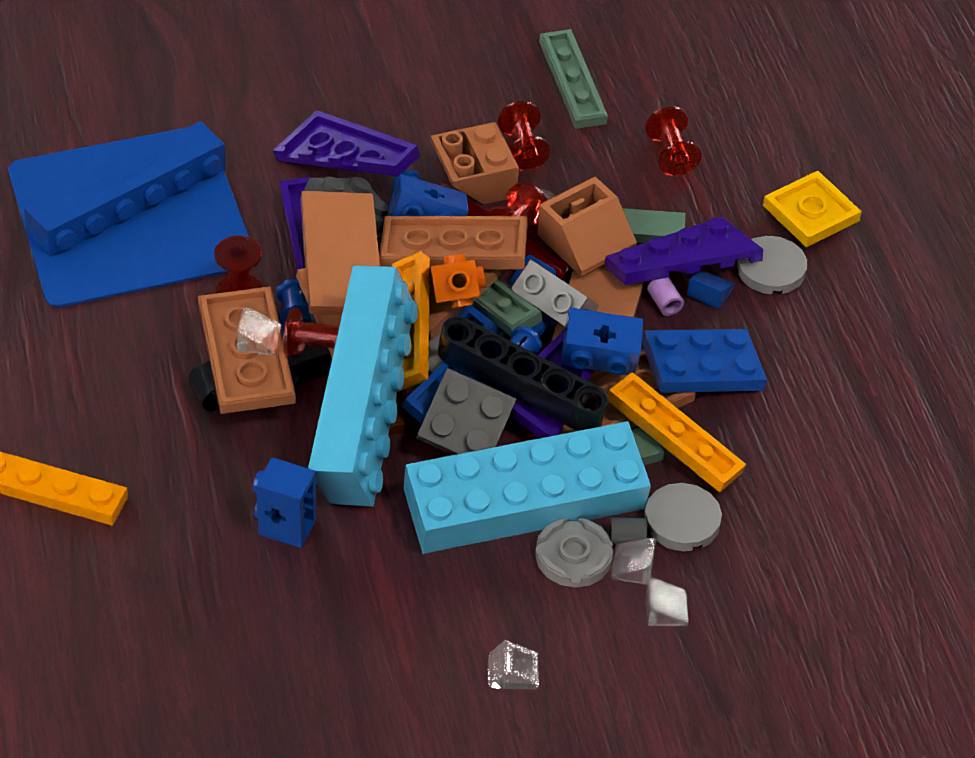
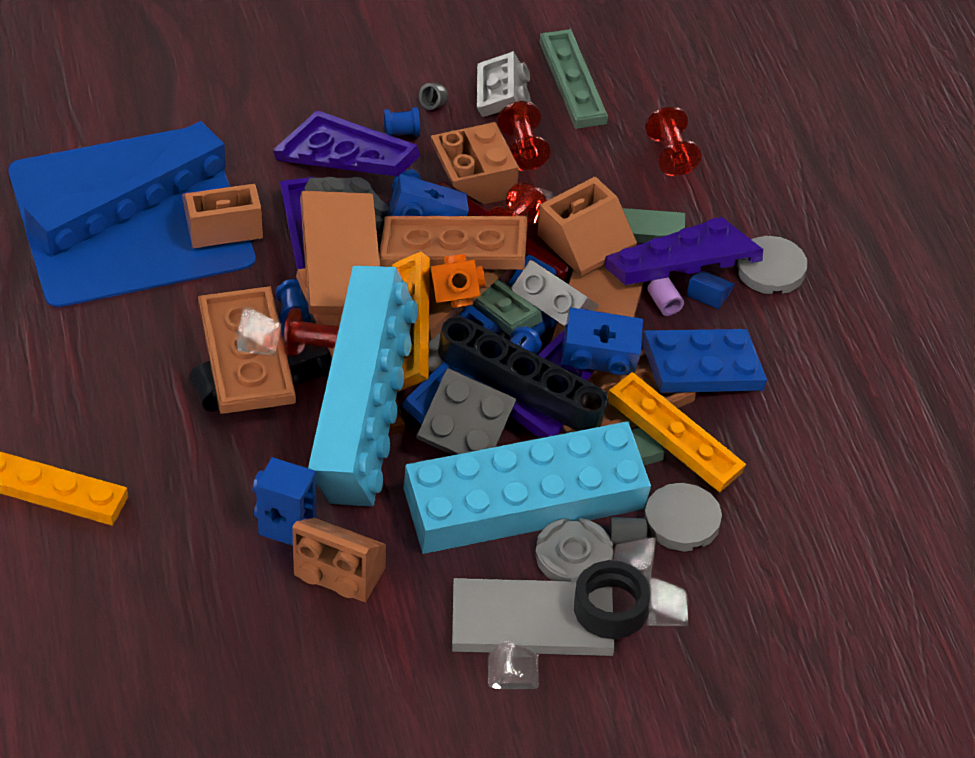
(223, 215): none -> nougat slope
(237, 256): clear red piece -> none
(337, 558): none -> nougat slope
(402, 122): none -> blue bush
(431, 93): none -> dark grey hinge
(501, 83): none -> light grey bracket
(526, 614): none -> light grey tile
(612, 574): none -> black tyre
(812, 208): yellow plate -> none

